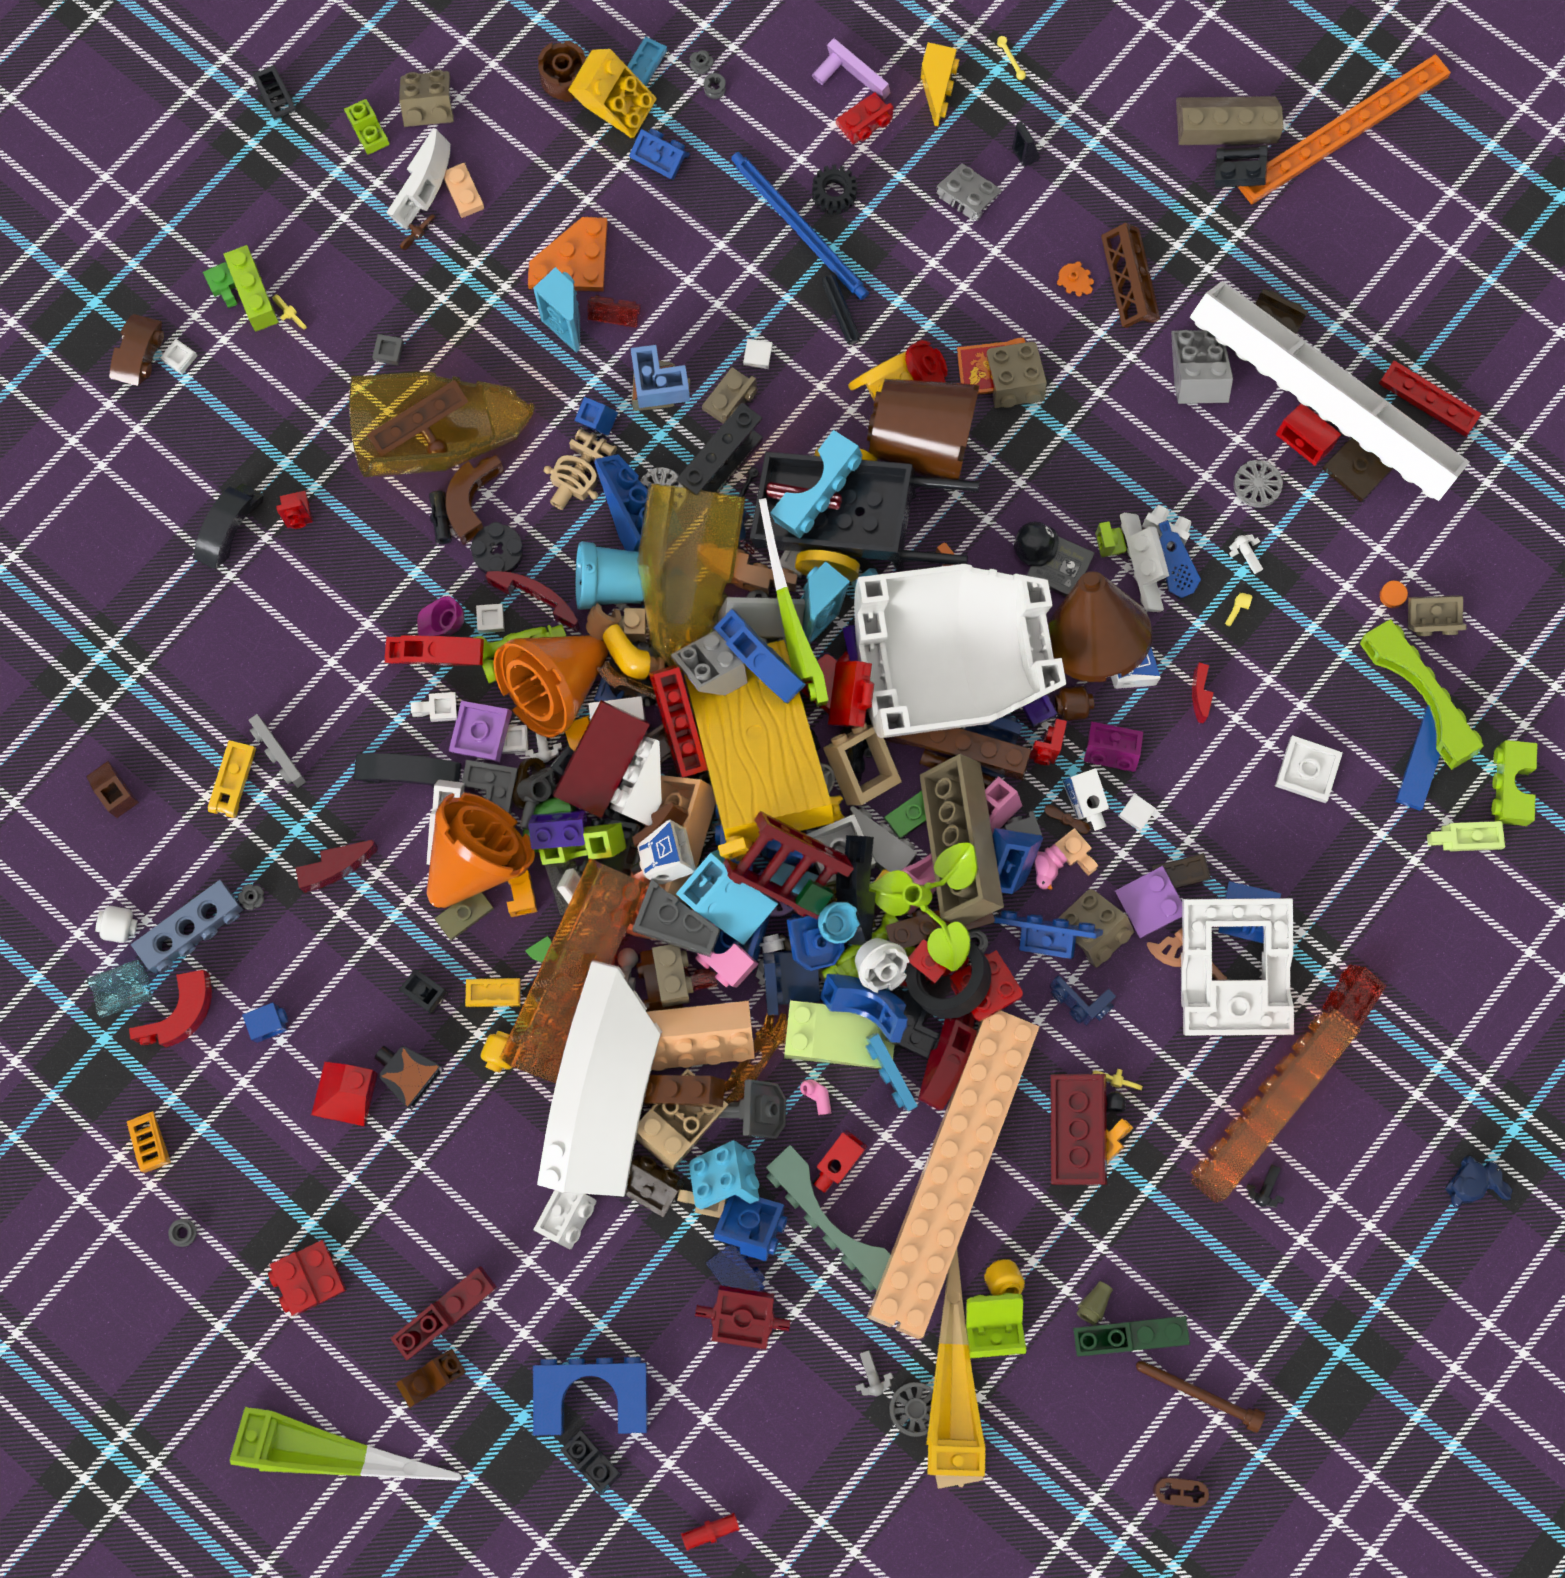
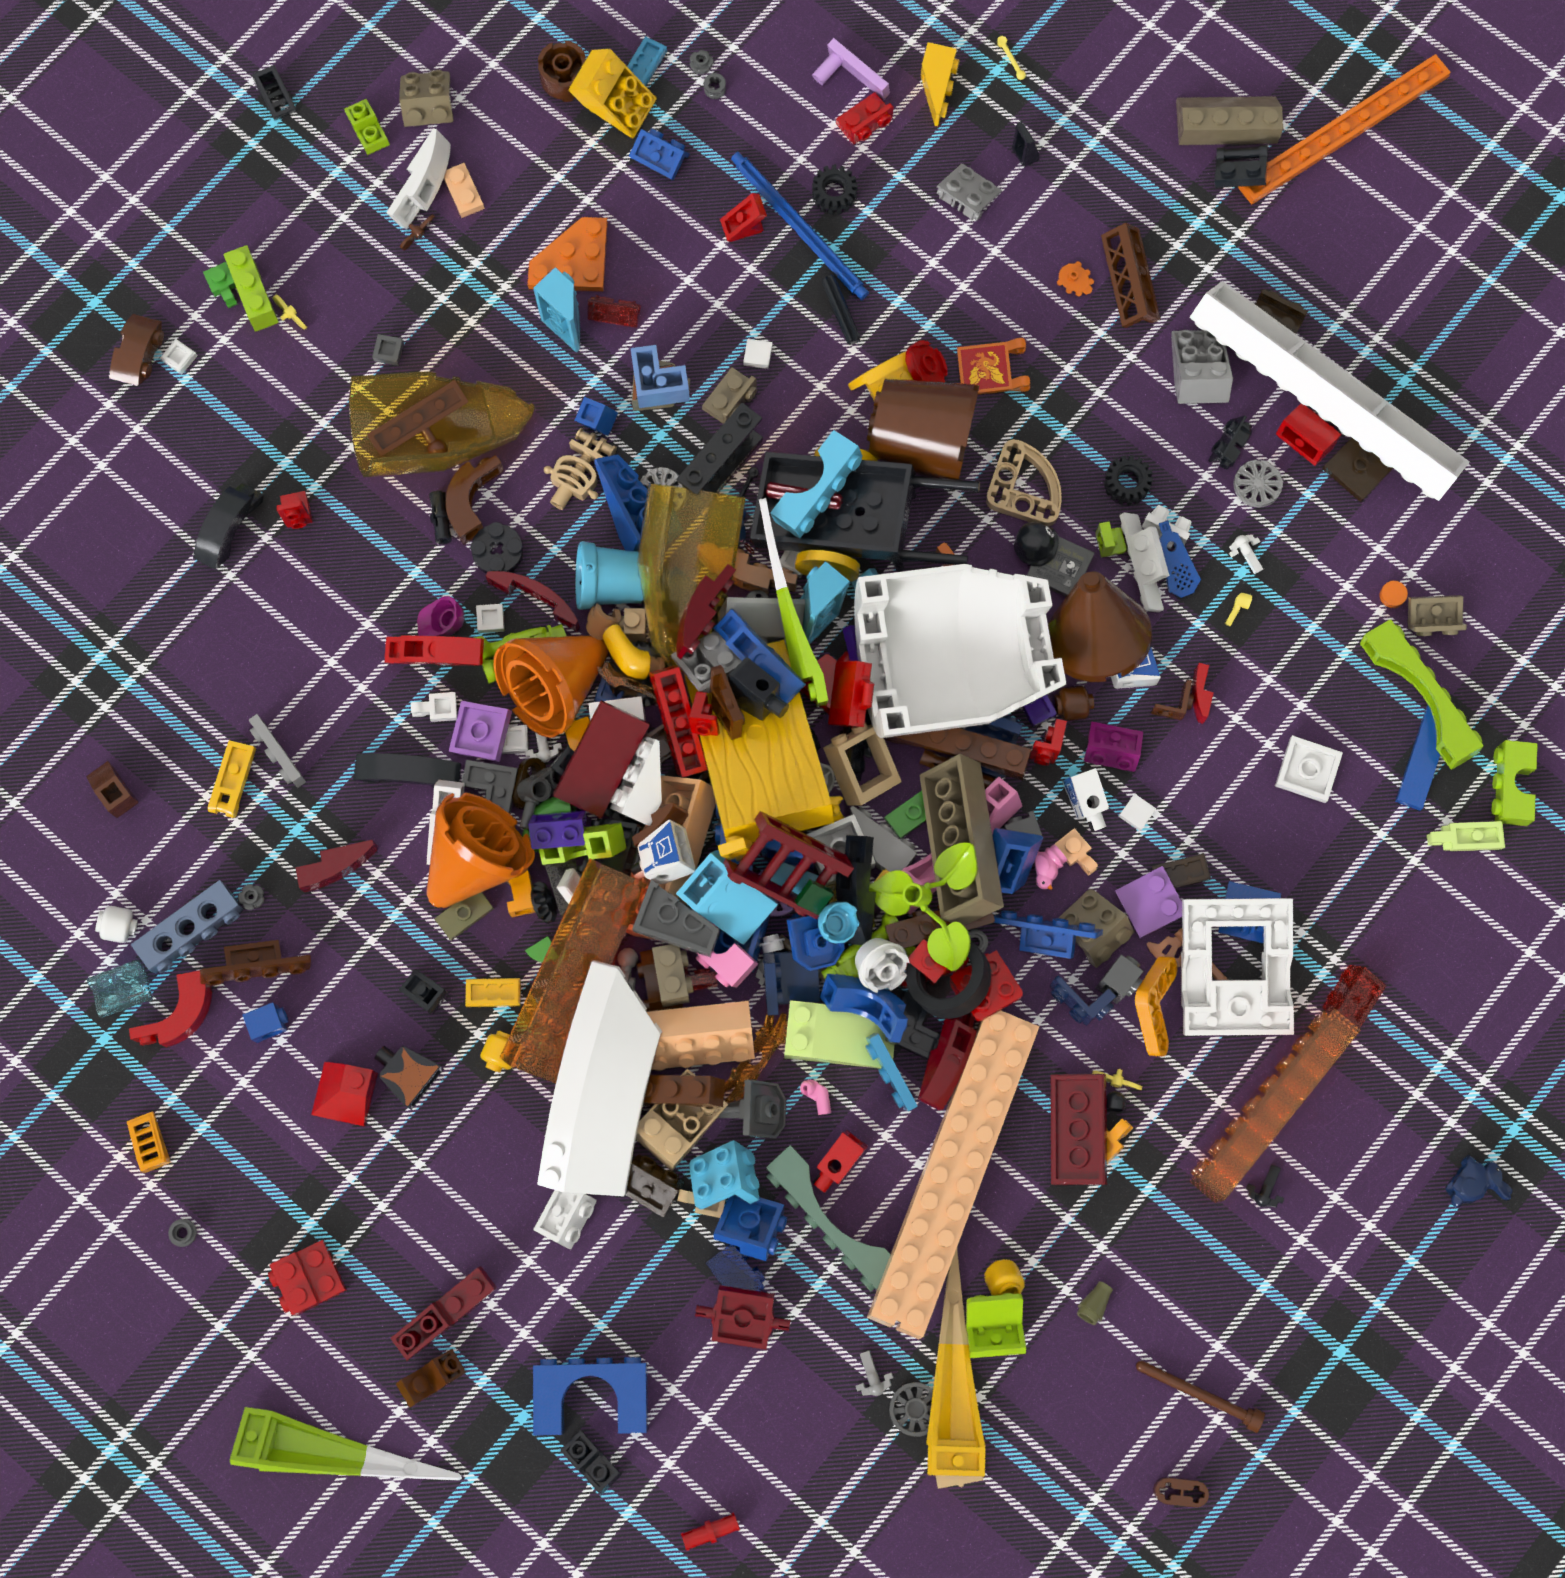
(254, 961): none -> reddish brown bracket
(543, 902): none -> black gear
(700, 611): none -> dark red slope
(701, 716): none -> red bracket
(724, 703): none -> reddish brown wing
(744, 218): none -> red slope
(756, 691): none -> black torso
(1011, 496): none -> tan beam
(1016, 374): dark tan bracket -> none
(1067, 819): reddish brown piece -> none
(1121, 978): none -> dark grey brick
(1131, 1336): dark green slope -> none
(1135, 467): none -> black tyre
(1148, 1004): none -> light orange beam
(1176, 713): none -> reddish brown bracket
(1235, 432): none -> black hinge
(1430, 398): red plate -> none

